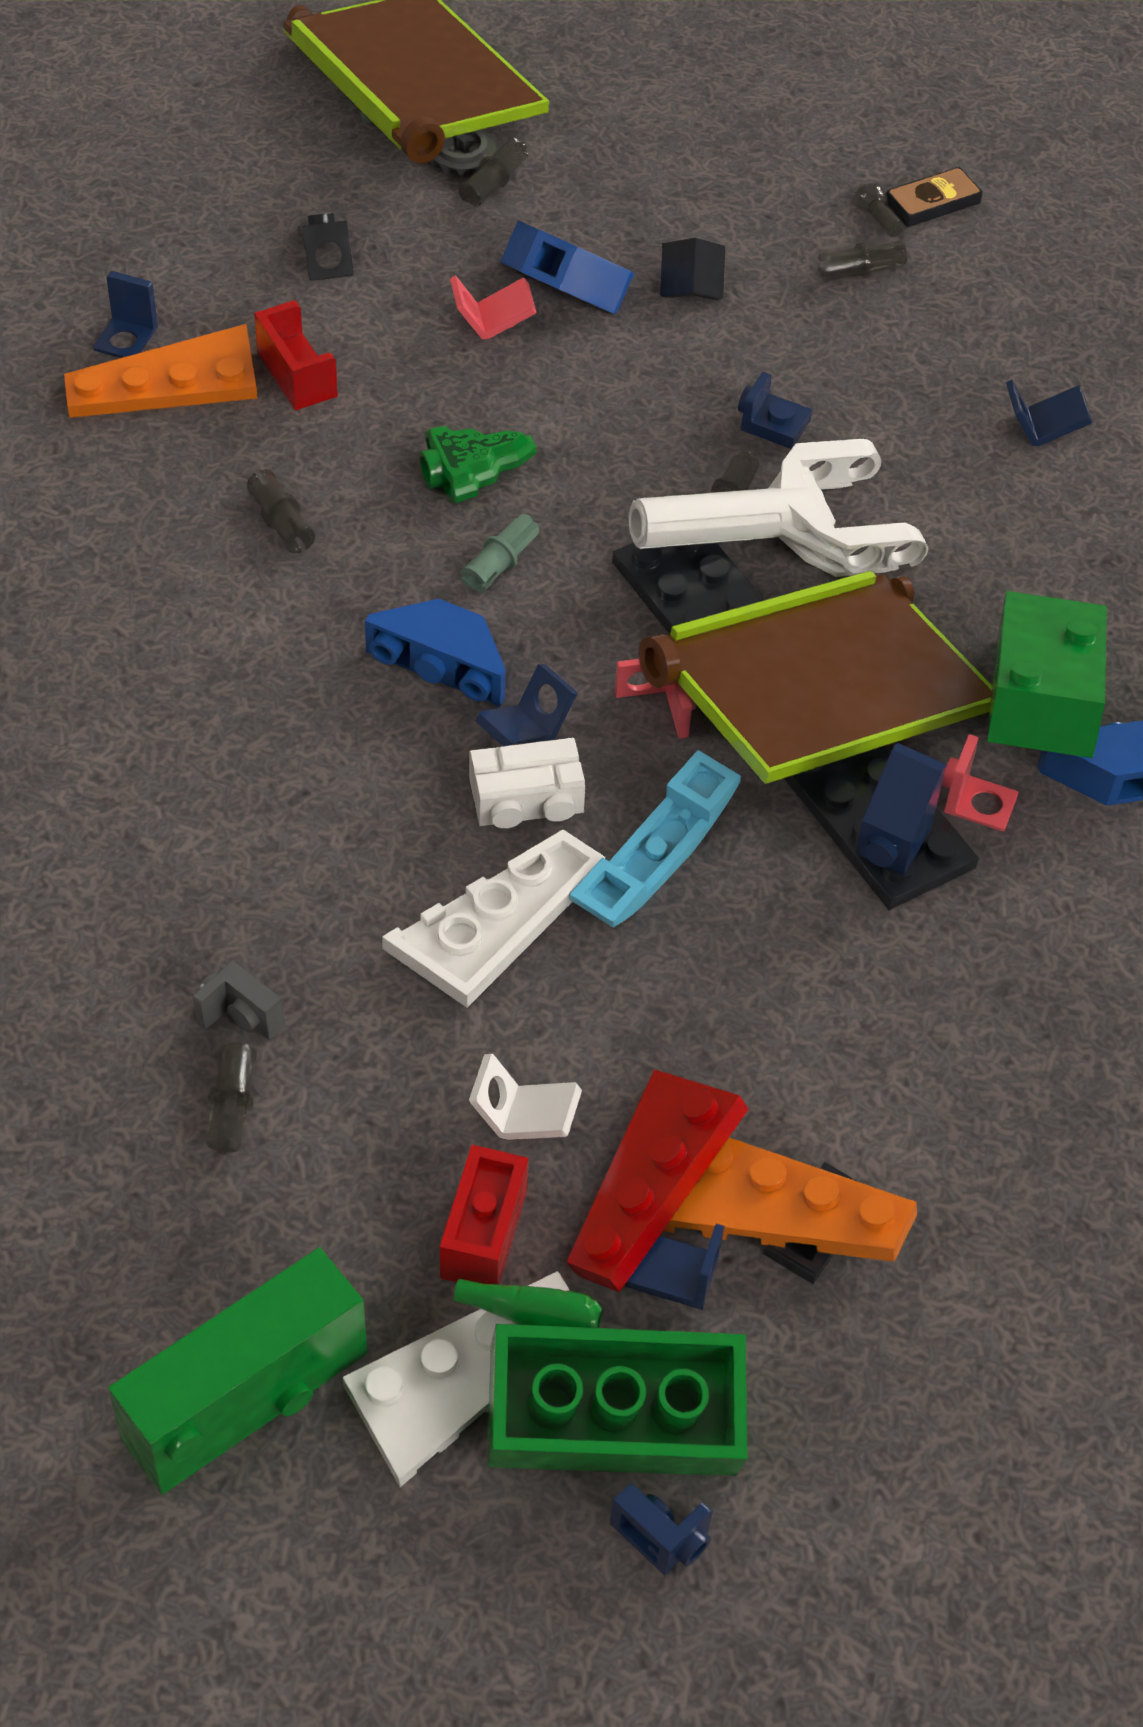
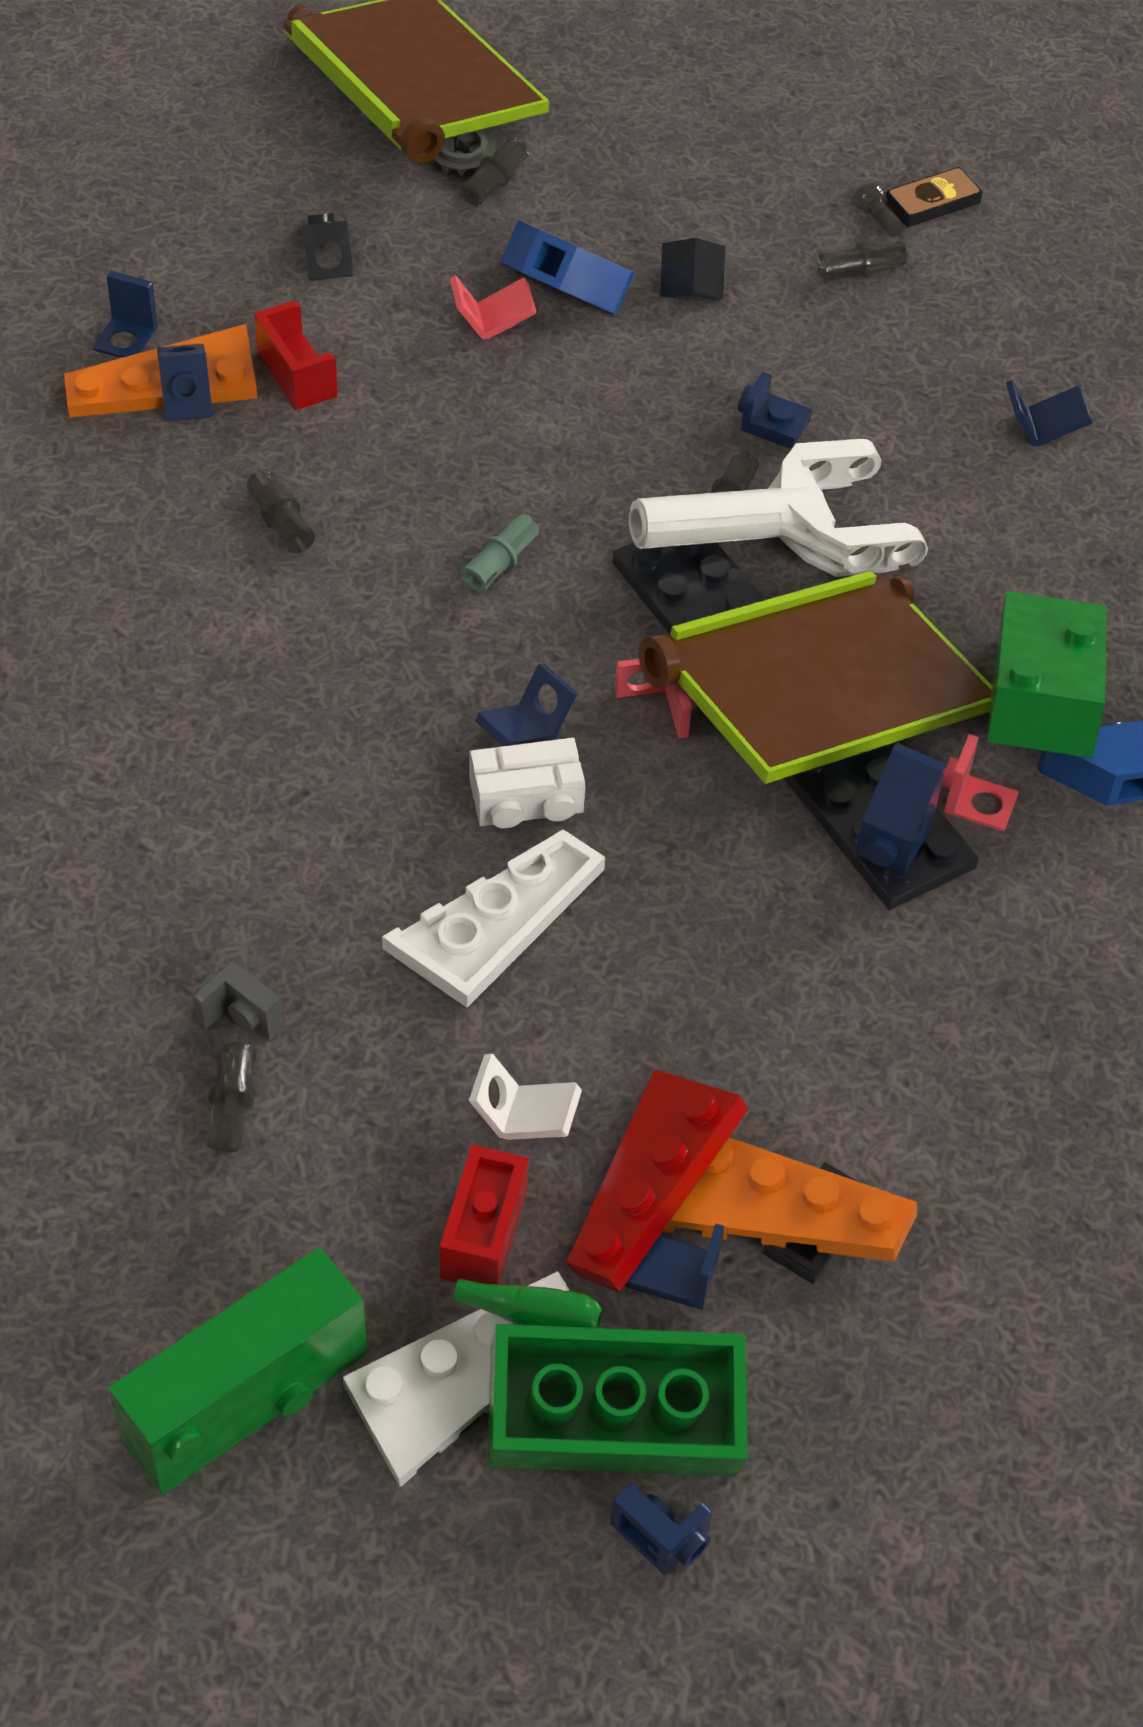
(185, 382): none -> dark blue bracket
(440, 646): blue slope -> none
(470, 460): green rock -> none
(660, 844): medium azure slope -> none

